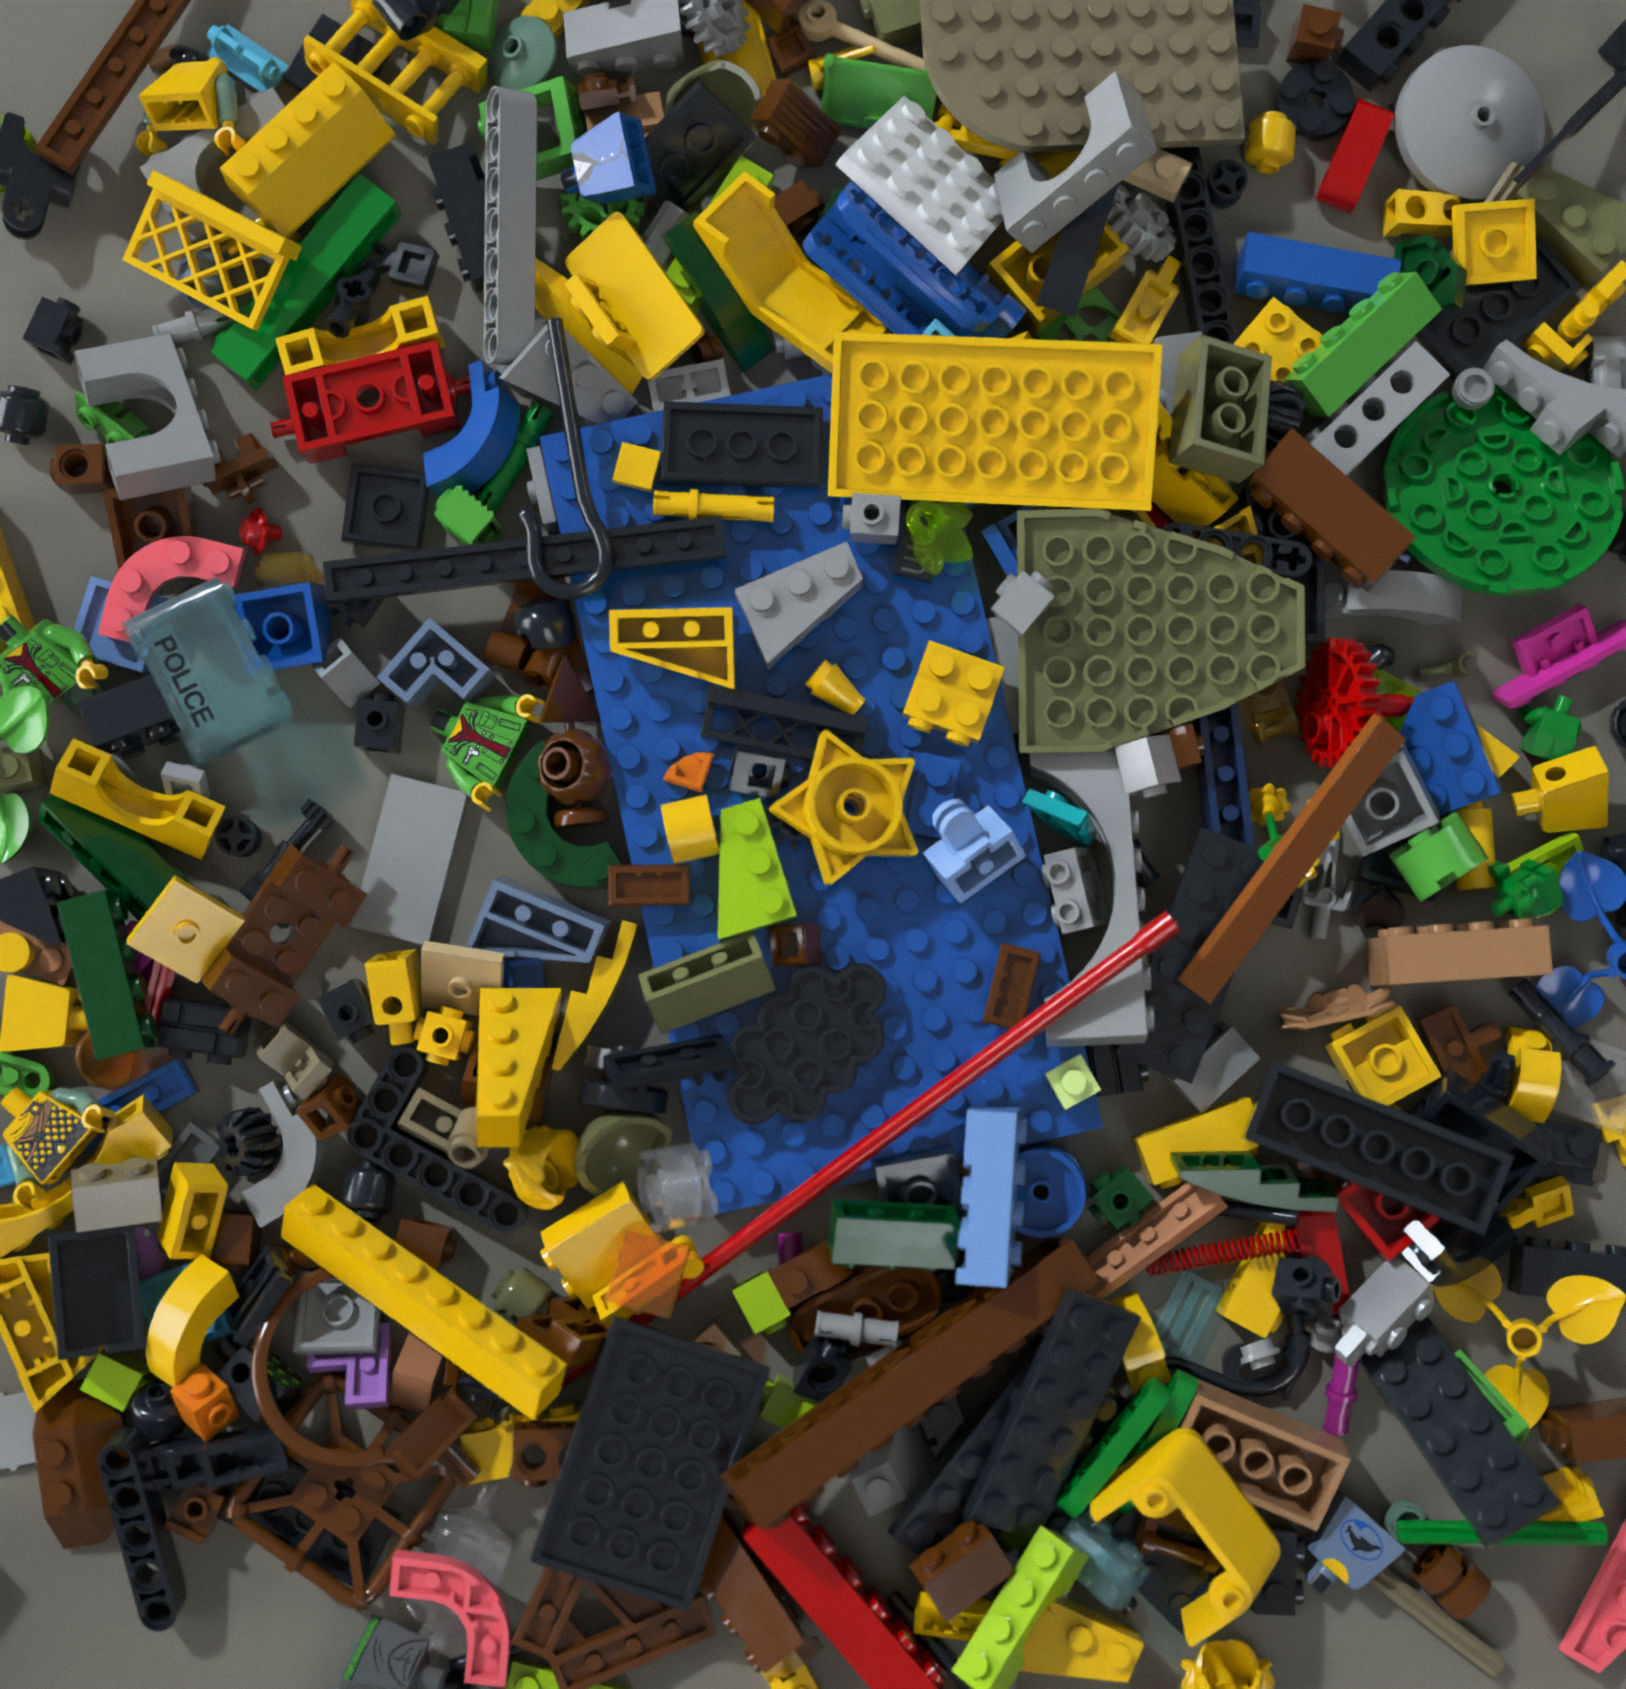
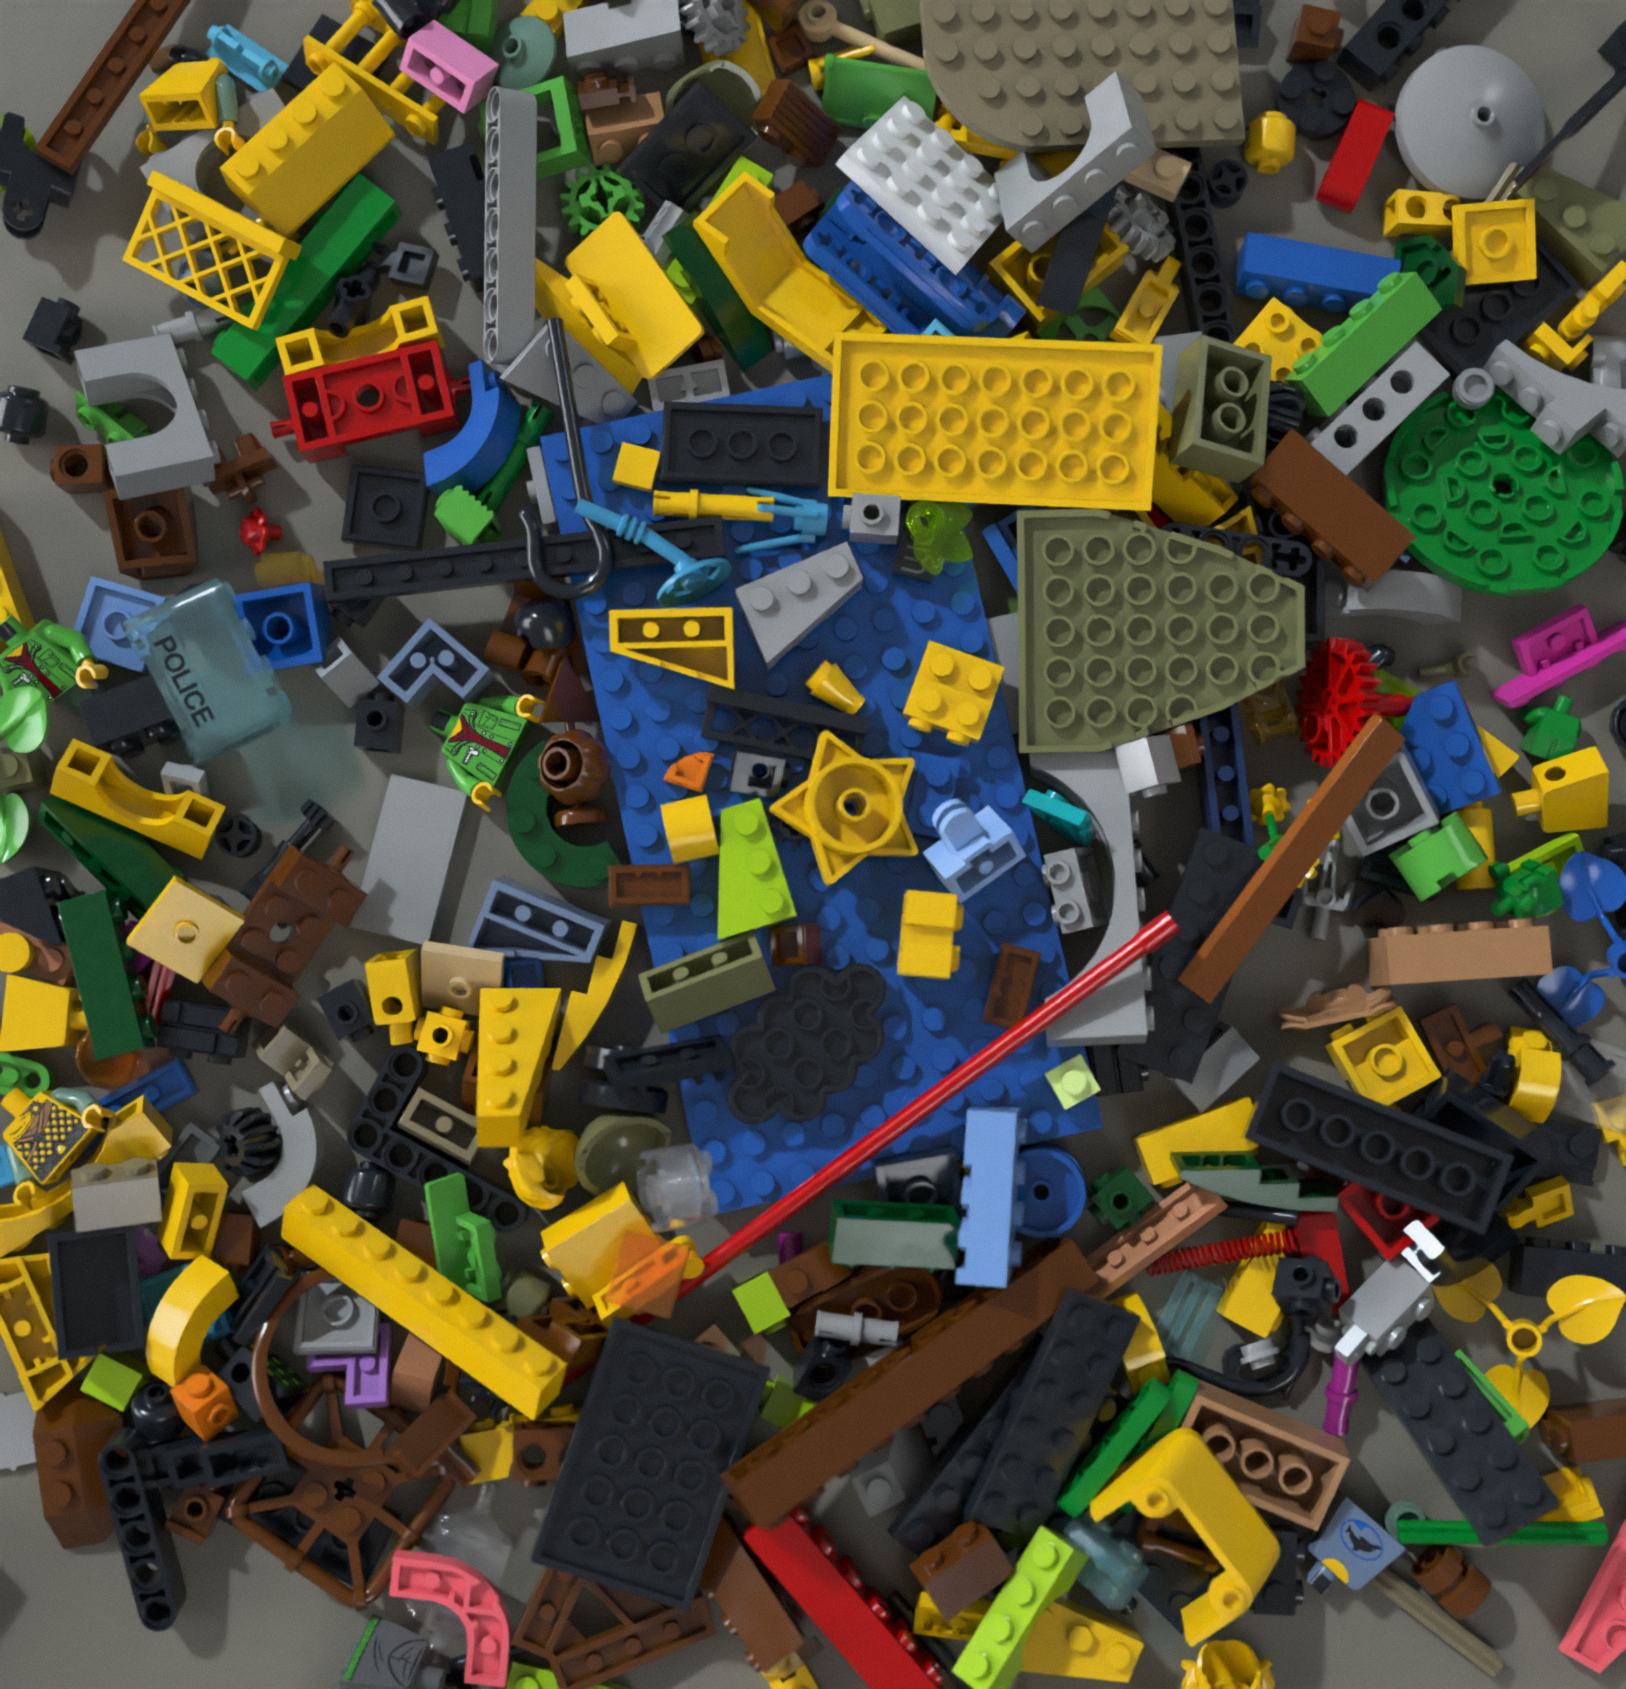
(160, 564): coral plate -> none
(338, 1100): reddish brown brick -> none
(448, 66): none -> bright pink brick
(462, 1240): none -> bright green bracket
(463, 1141): dark tan brick -> none
(611, 162): torso -> none
(688, 572): none -> dark azure dish
(808, 517): none -> dark azure plant
(928, 935): none -> yellow brick
(1022, 600): light grey brick -> none

